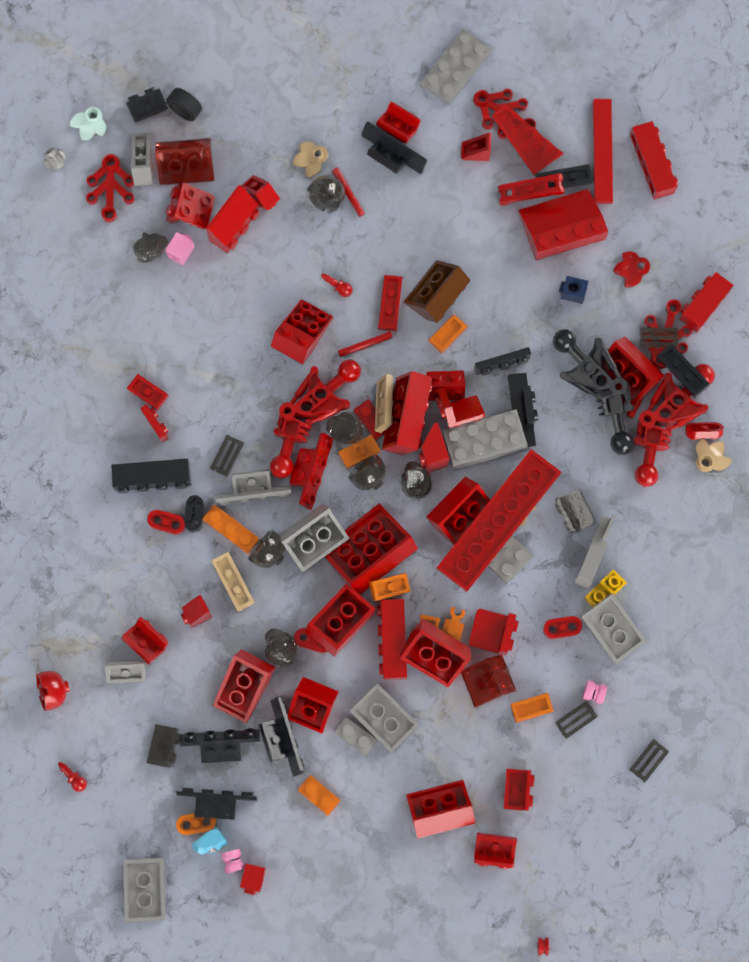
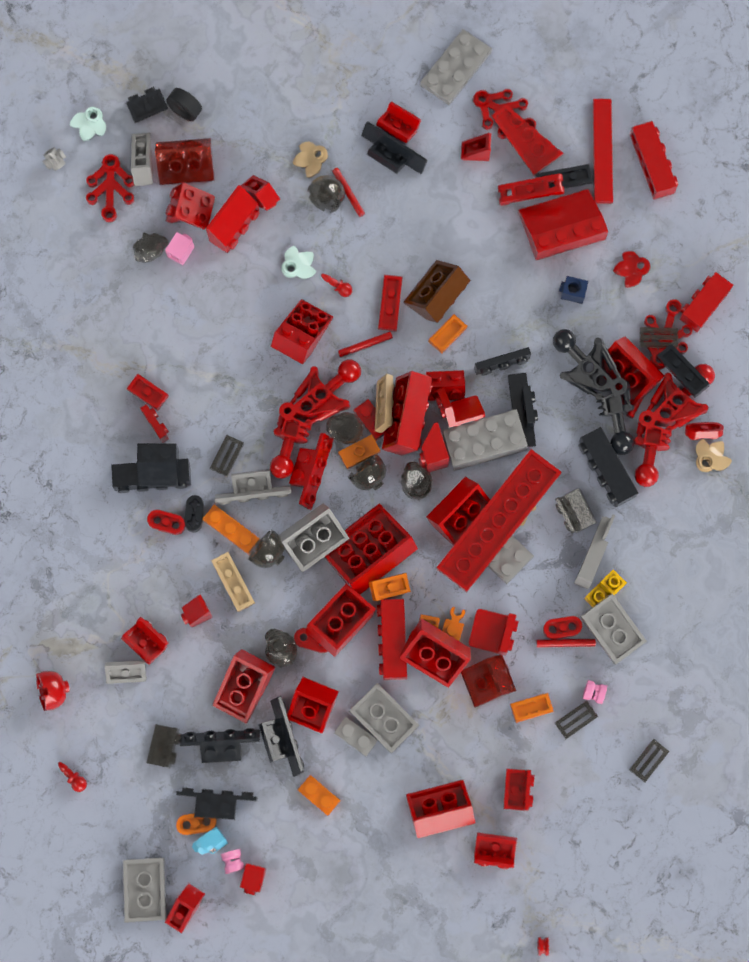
(157, 464): none -> black slope
(184, 908): none -> red slope
(300, 262): none -> light aqua plate
(566, 643): none -> red bar
(608, 467): none -> black brick

